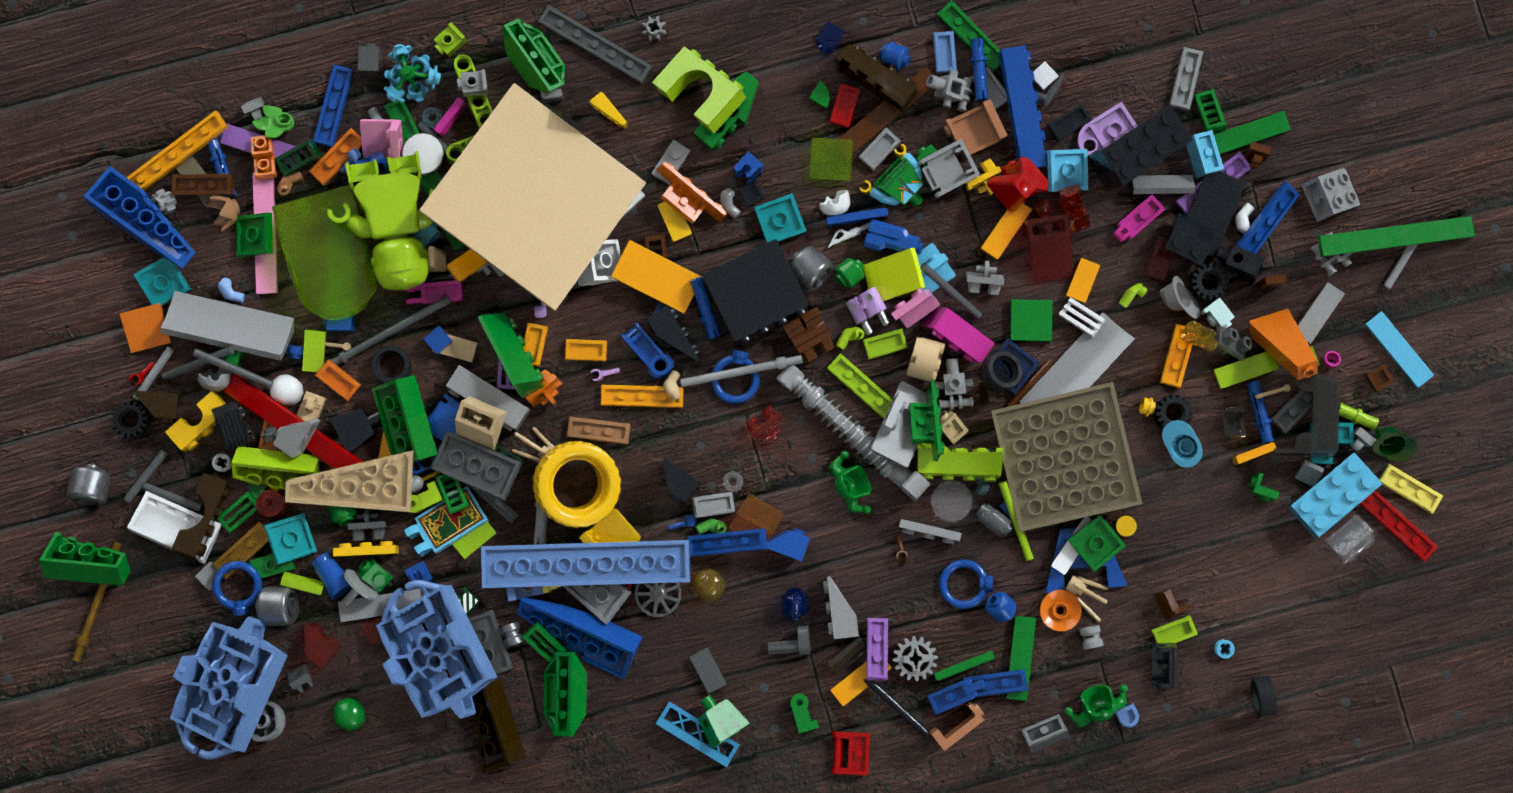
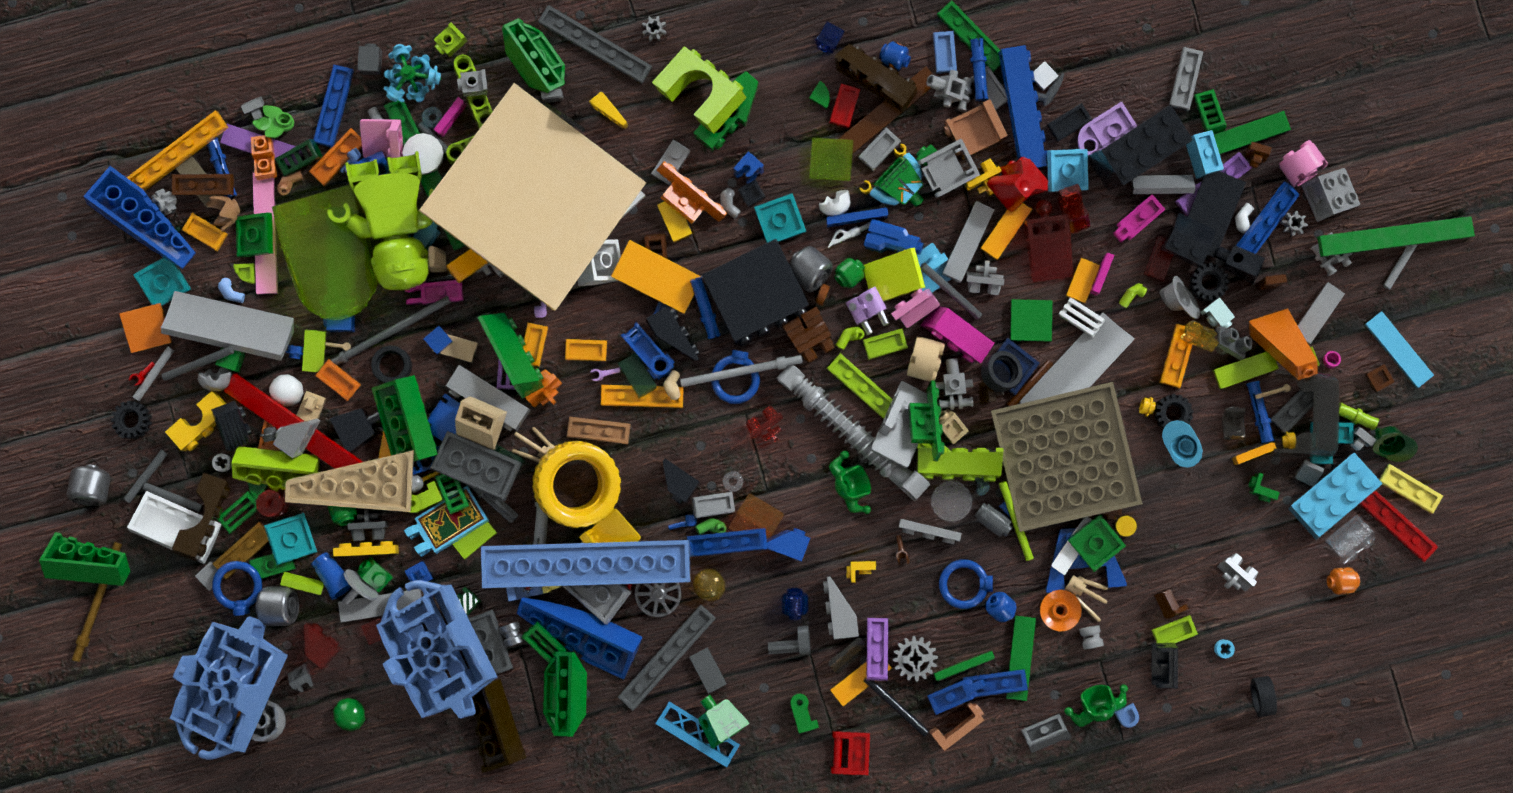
(161, 405): dark brown slope -> none
(204, 232): none -> light orange tile
(232, 368): dark grey bar -> none
(246, 272): none -> lime tile
(637, 375): none -> clear green tile
(666, 657): none -> dark grey tile
(822, 294): none -> dark orange tile
(863, 566): none -> yellow bracket
(968, 241): none -> light grey tile
(1102, 273): none -> dark pink tile
(1236, 575): none -> light grey hips
(1289, 440): none -> yellow plate
(1300, 223): none -> light grey gear
(1303, 164): none -> bright pink brick
(1343, 580): none -> orange head

